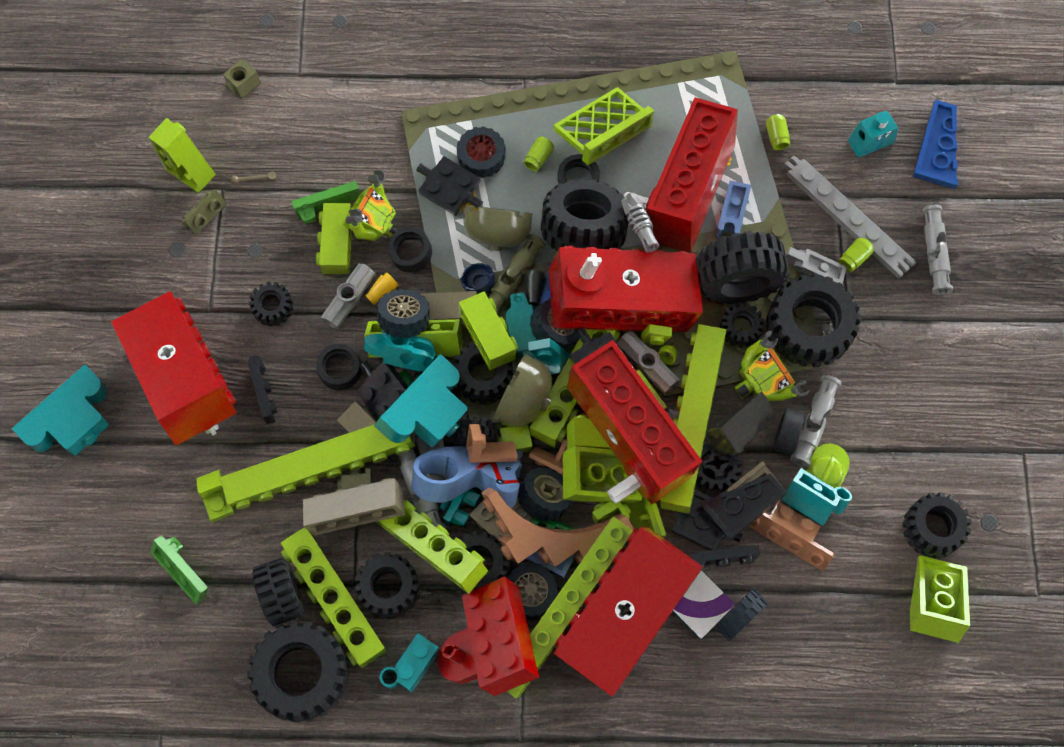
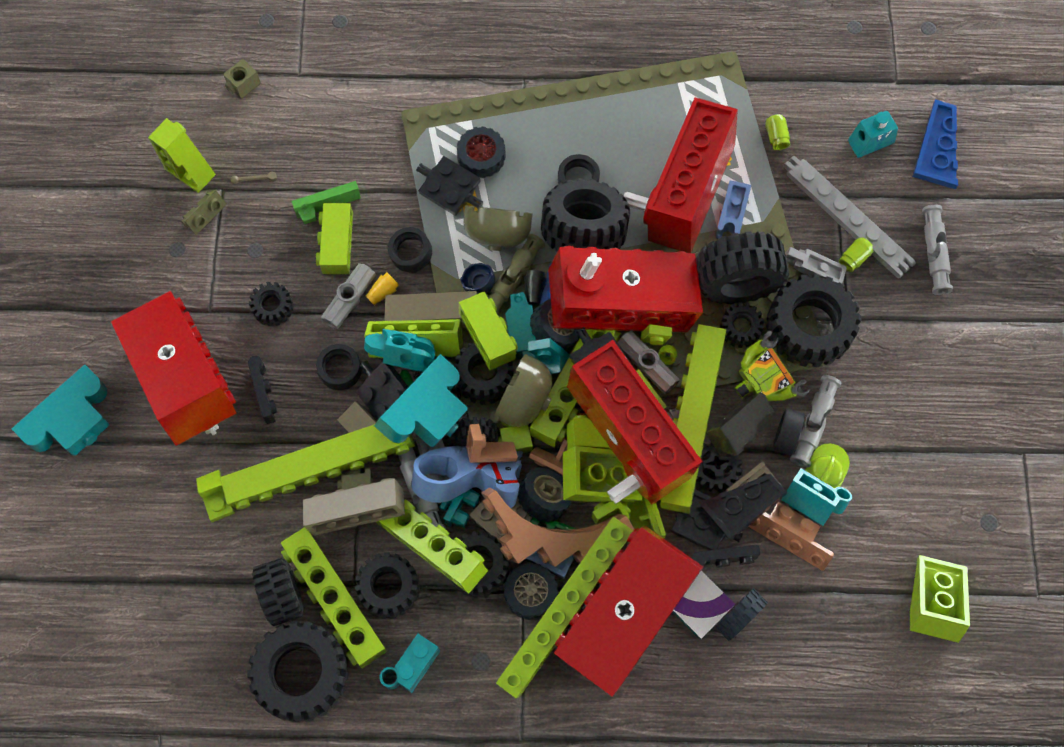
(168, 556): bright green hinge -> none
(372, 211): torso -> none
(403, 313): black wheel -> none
(495, 643): red brick -> none
(538, 153): lime piece -> none
(615, 133): lime fence -> none
(639, 221): light grey hinge -> none
(950, 512): black tyre -> none

